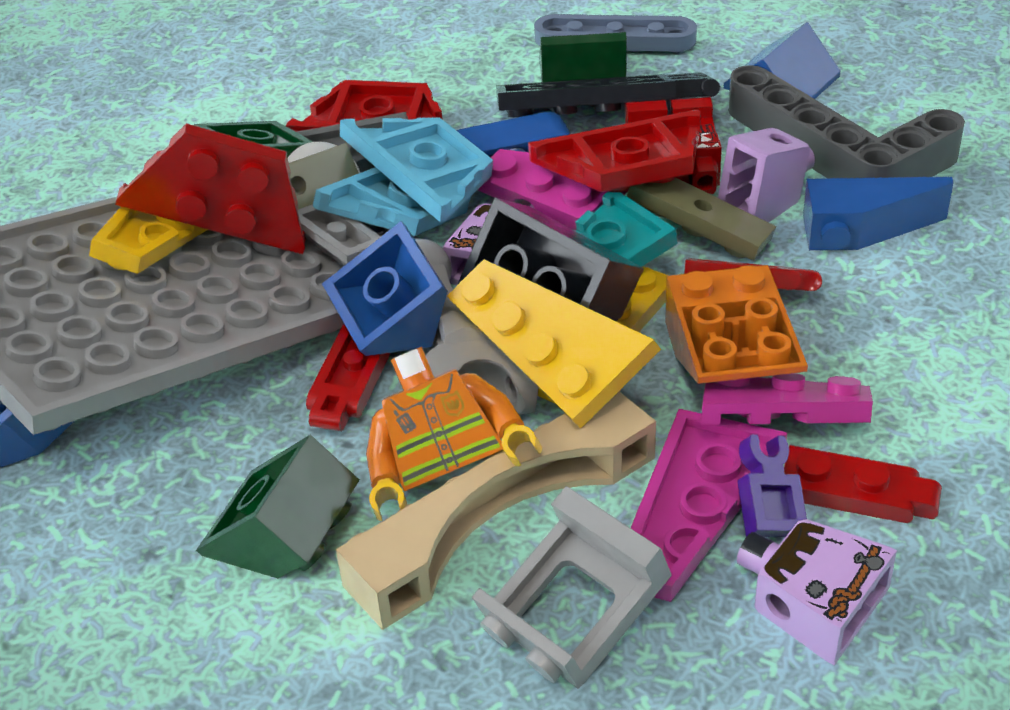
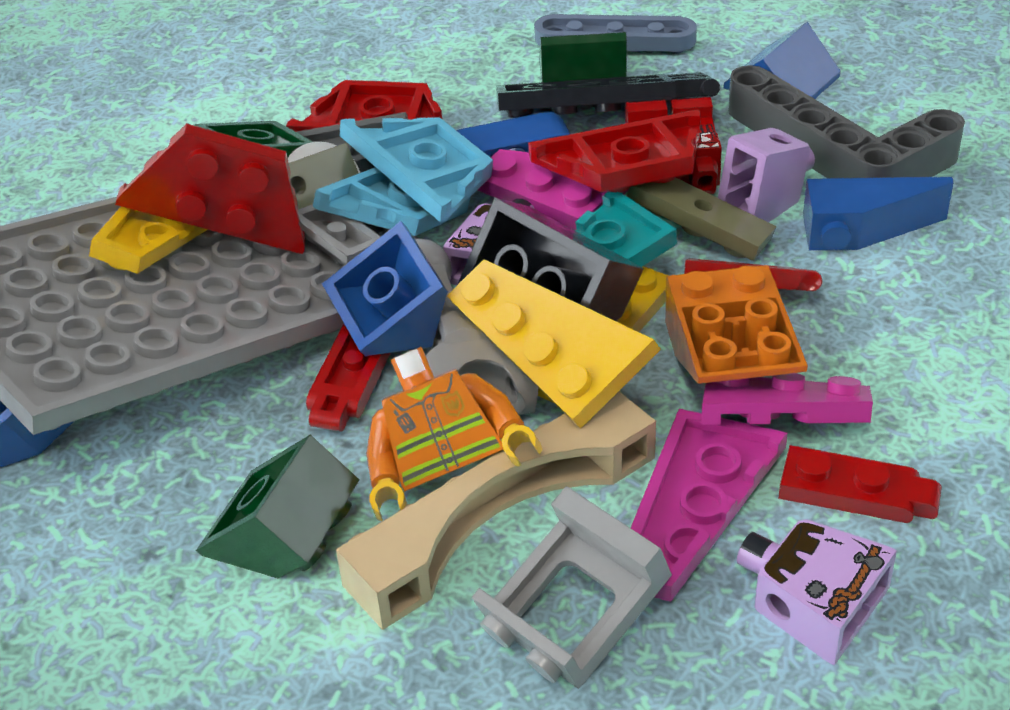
(768, 496): plate -> none

